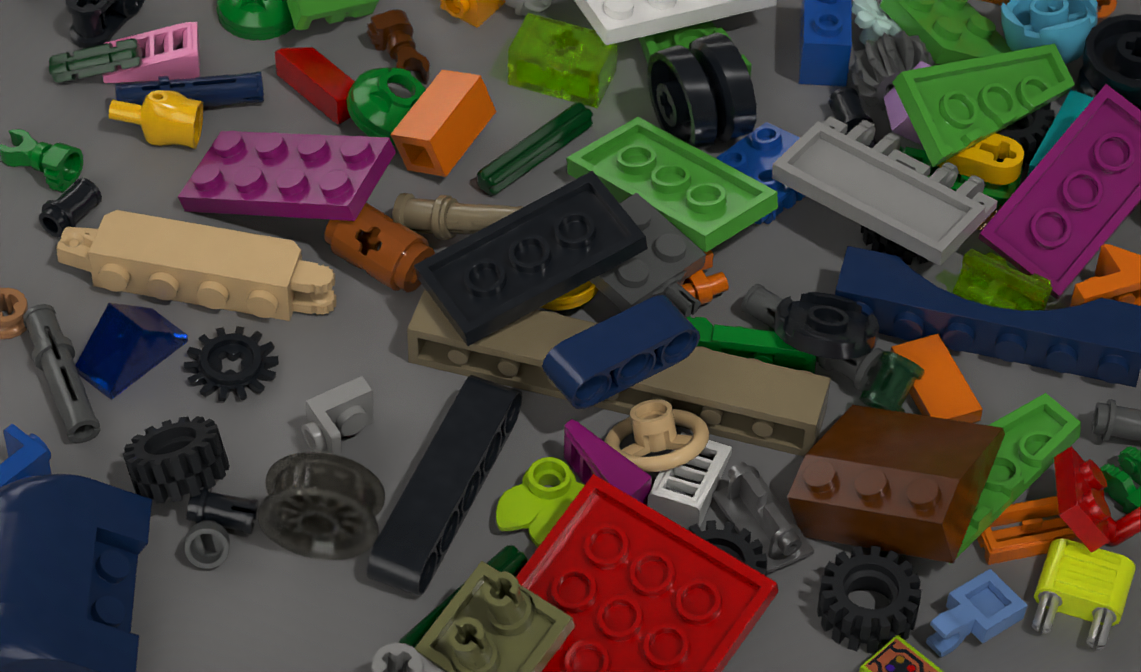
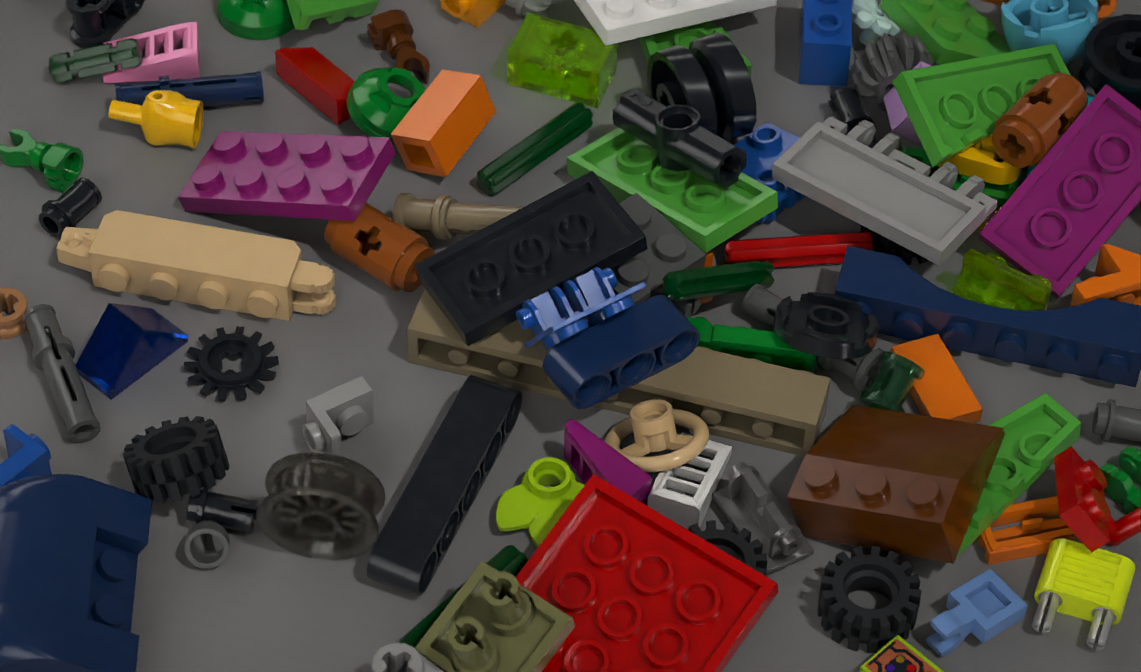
(589, 297): none -> blue hinge
(679, 138): none -> black piece
(717, 280): none -> dark green axle
(797, 249): none -> red axle
(1038, 119): none -> dark orange piece

